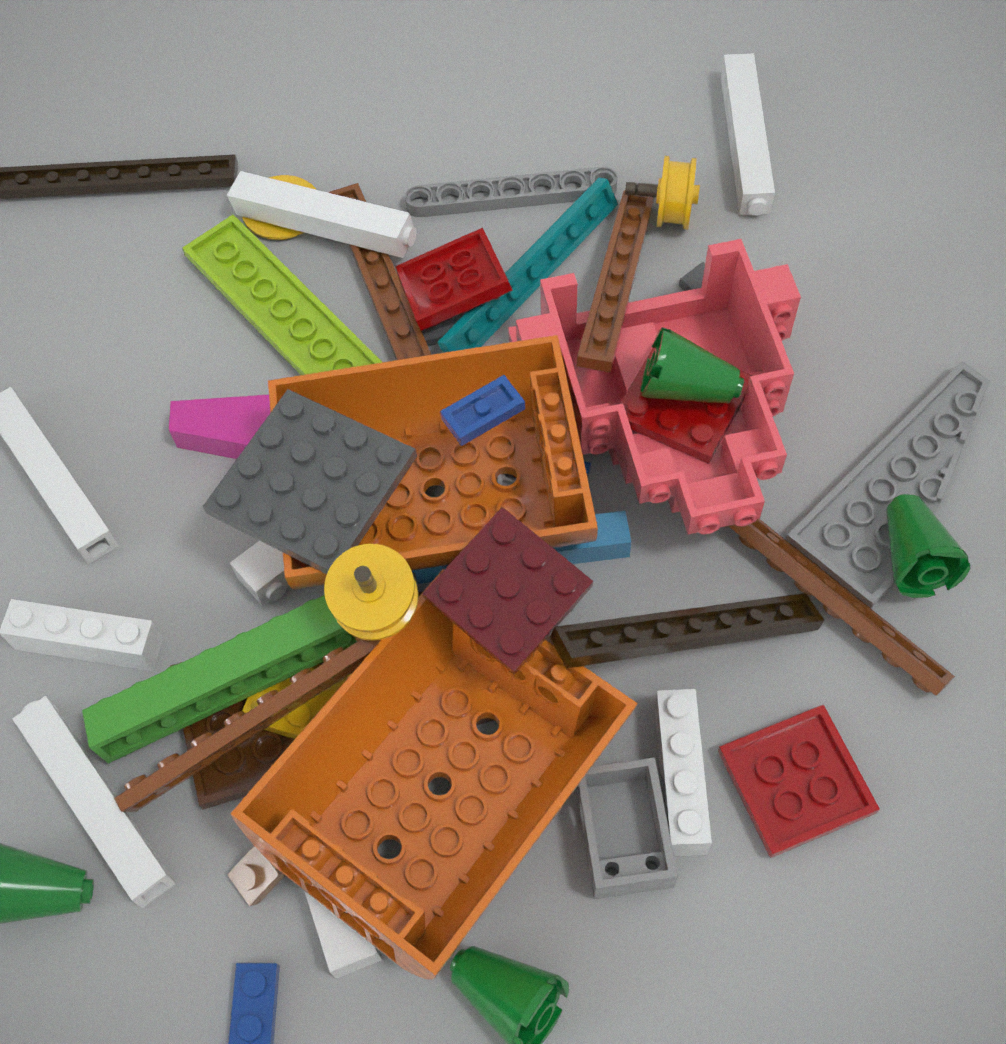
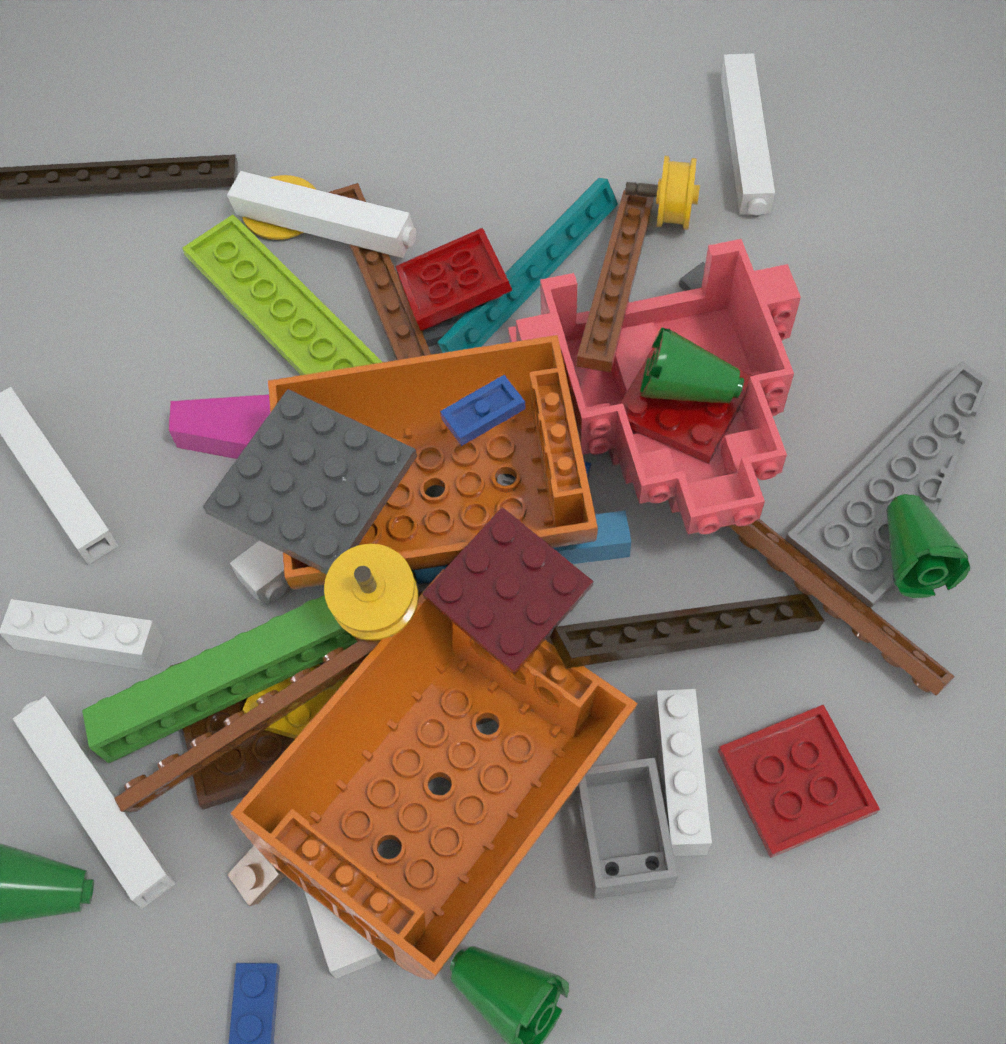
(496, 186): light grey beam -> none

